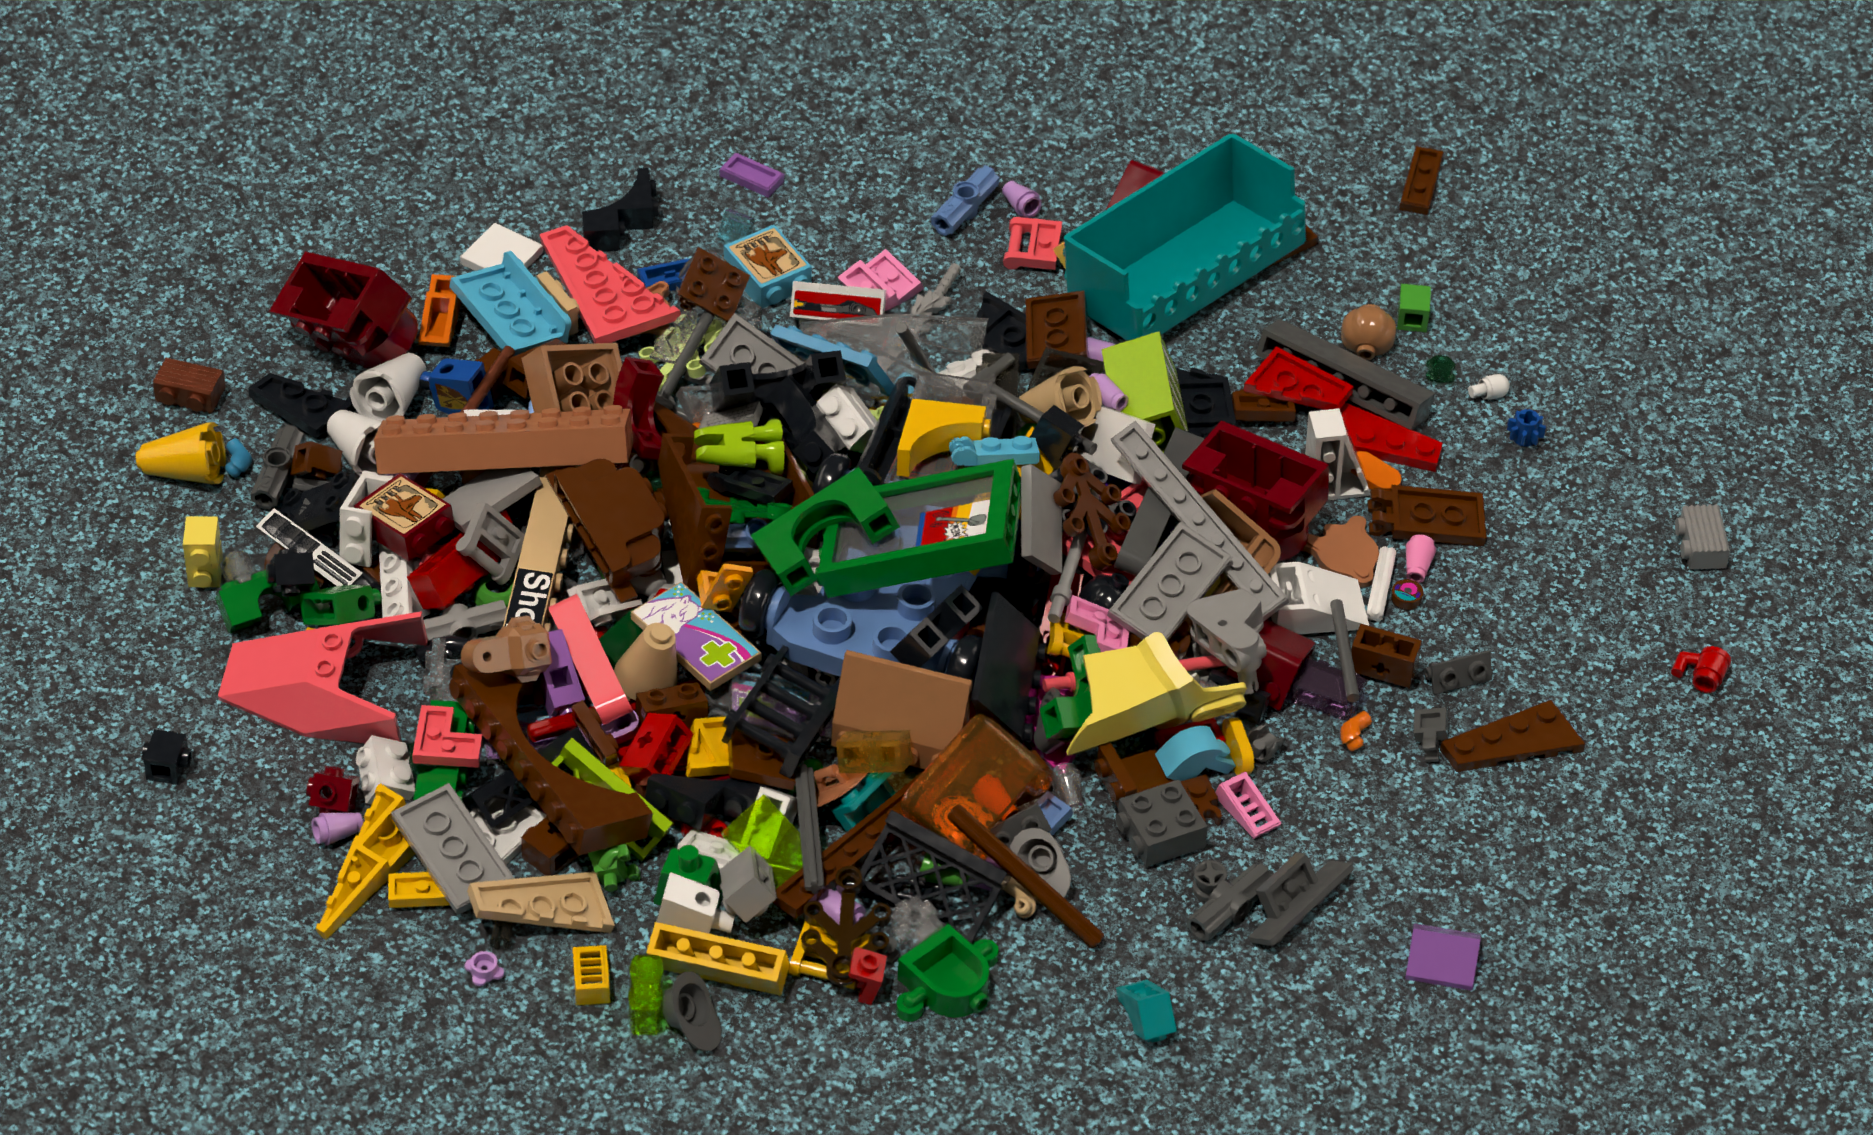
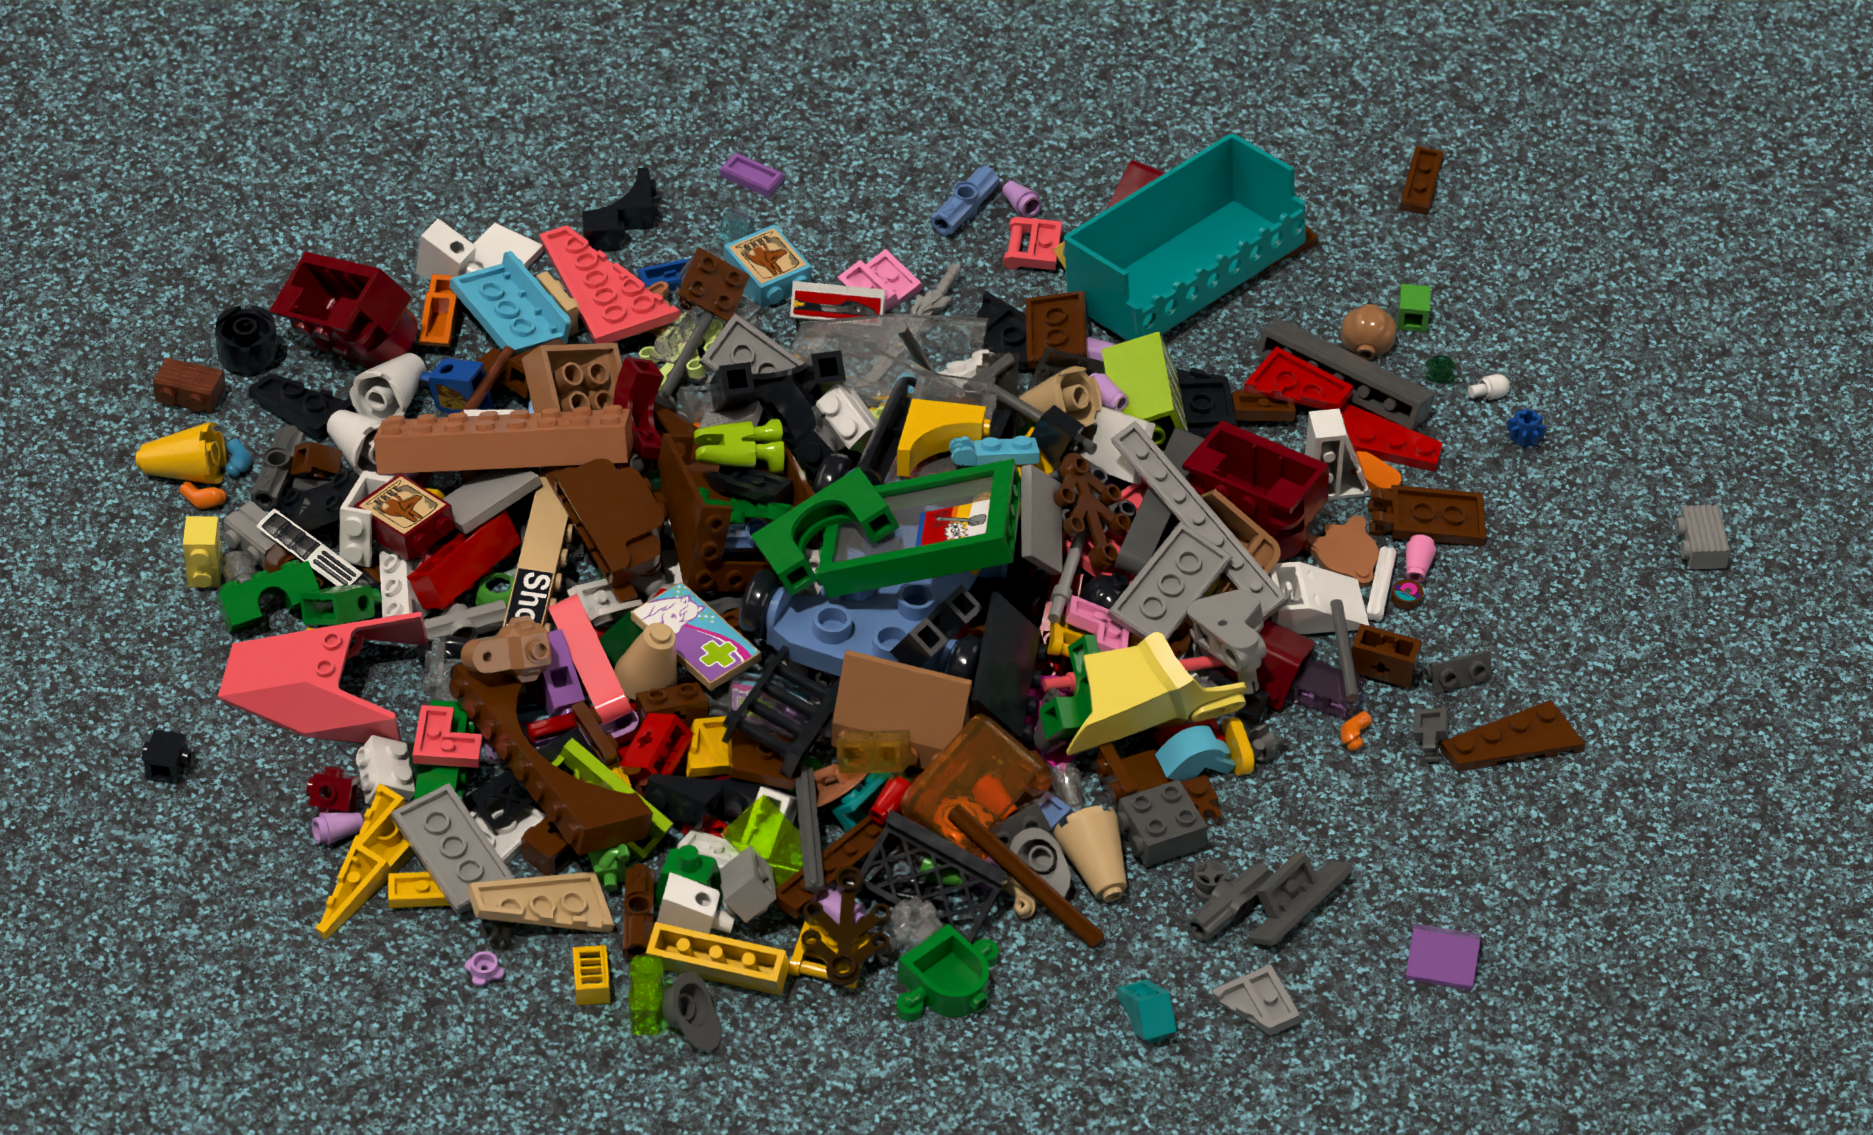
(202, 498): none -> orange arm
(243, 534): none -> light grey brick
(246, 339): none -> black brick
(291, 572): black brick -> none
(445, 252): none -> white torso
(498, 535): light grey plate -> none
(638, 910): none -> reddish brown piece
(723, 588): light orange bracket -> none
(859, 365): dark azure wing -> none
(868, 971): red bracket -> none
(889, 799): none -> red cone
(1095, 850): none -> tan cone
(1243, 784): bright pink slope -> none
(1259, 1000): none -> light grey wing
(1709, 667): red piece -> none

